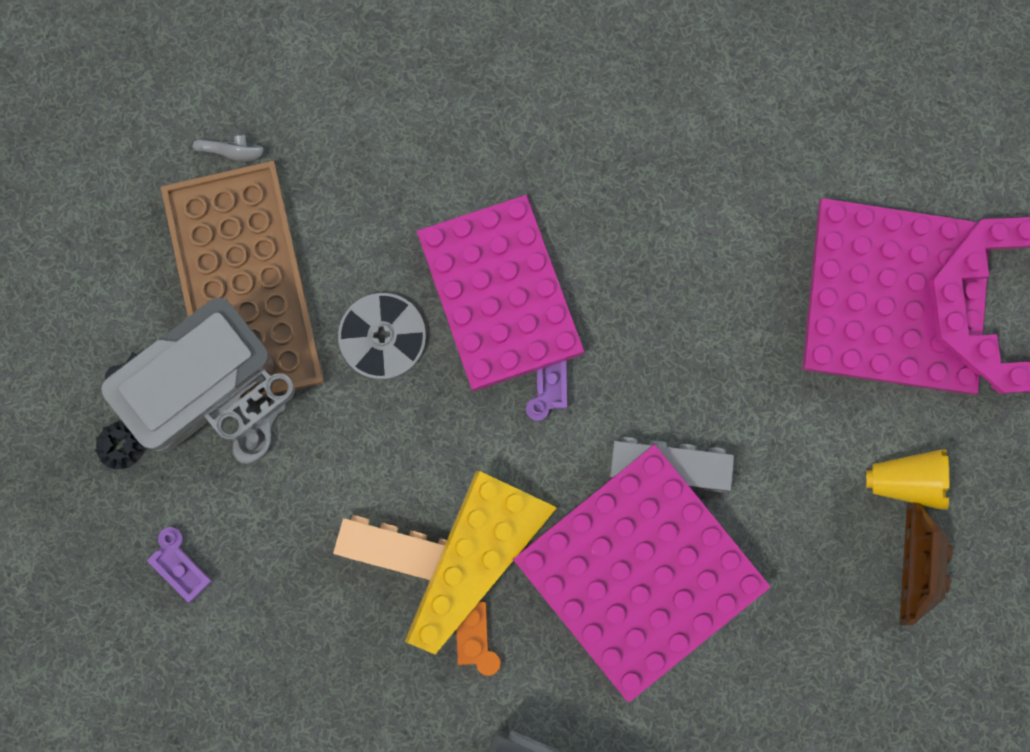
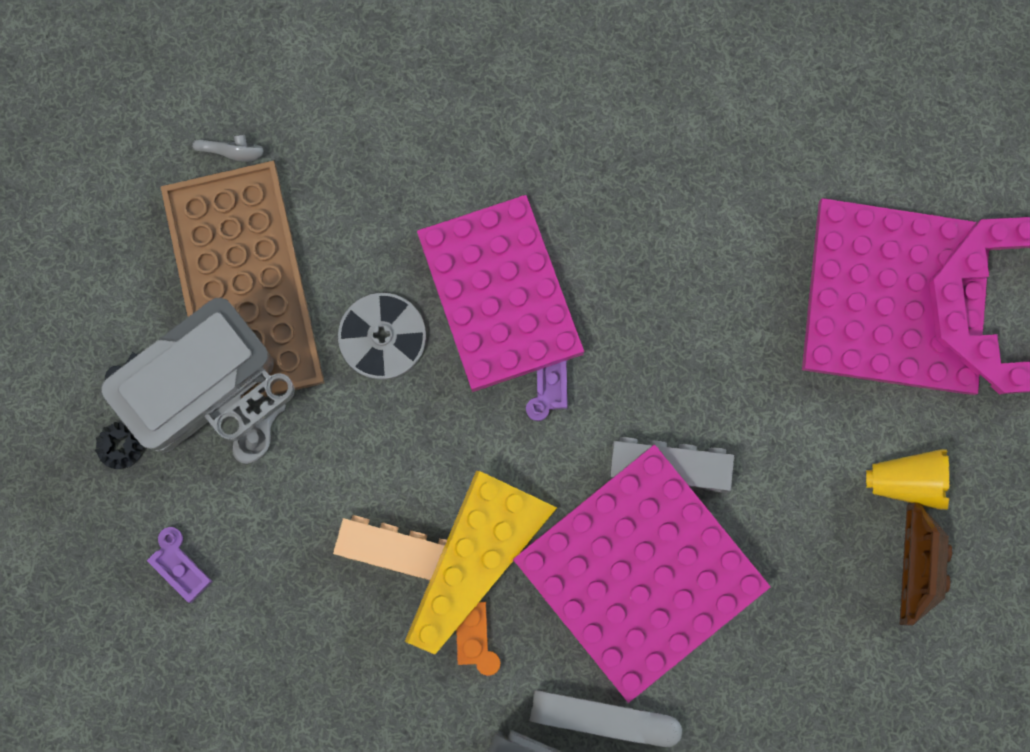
(605, 719): none -> light grey piece

